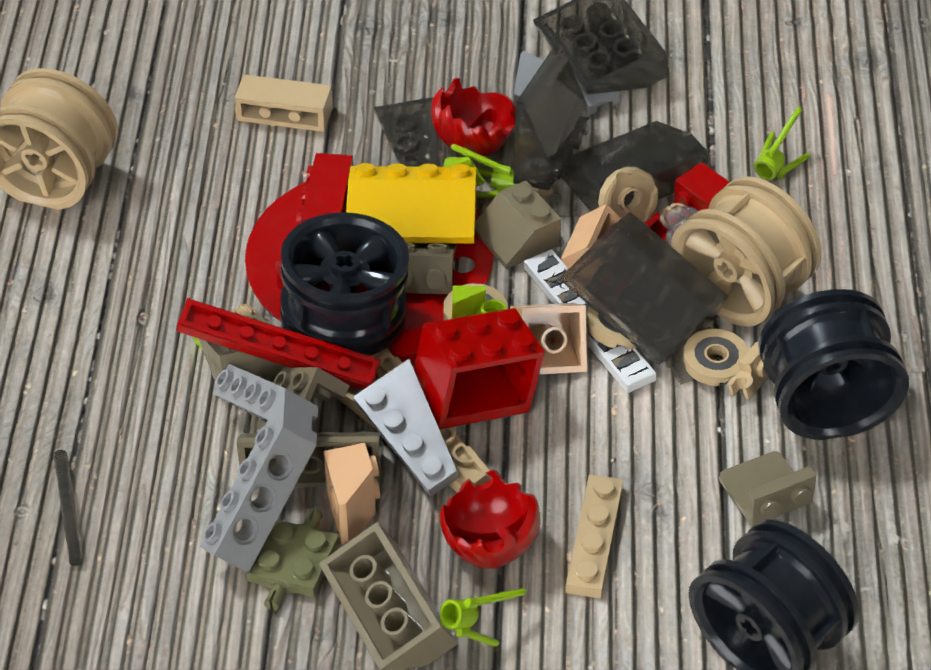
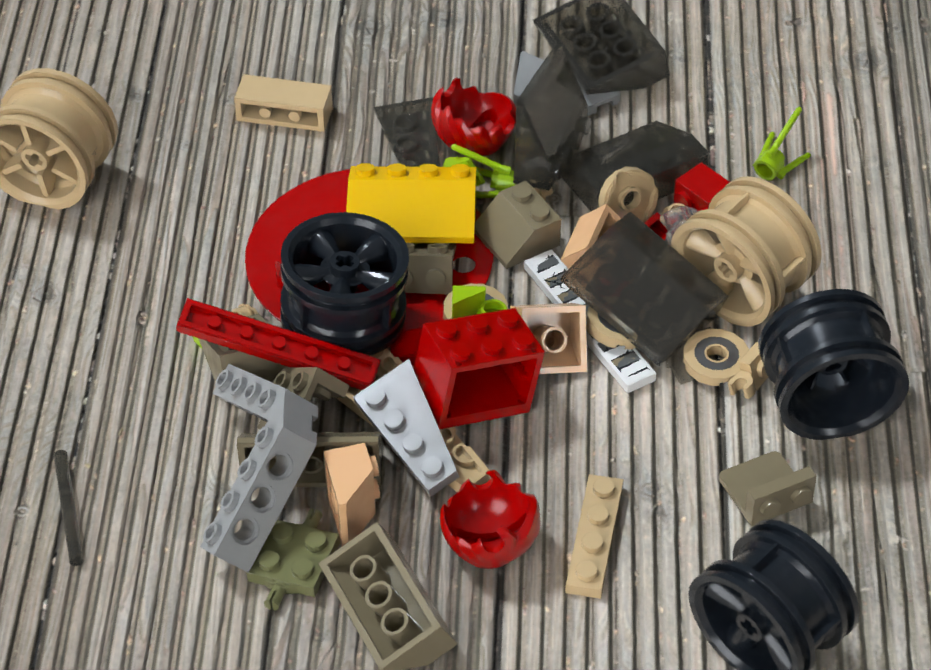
(326, 186): red brick -> none
(463, 614): lime plant -> none

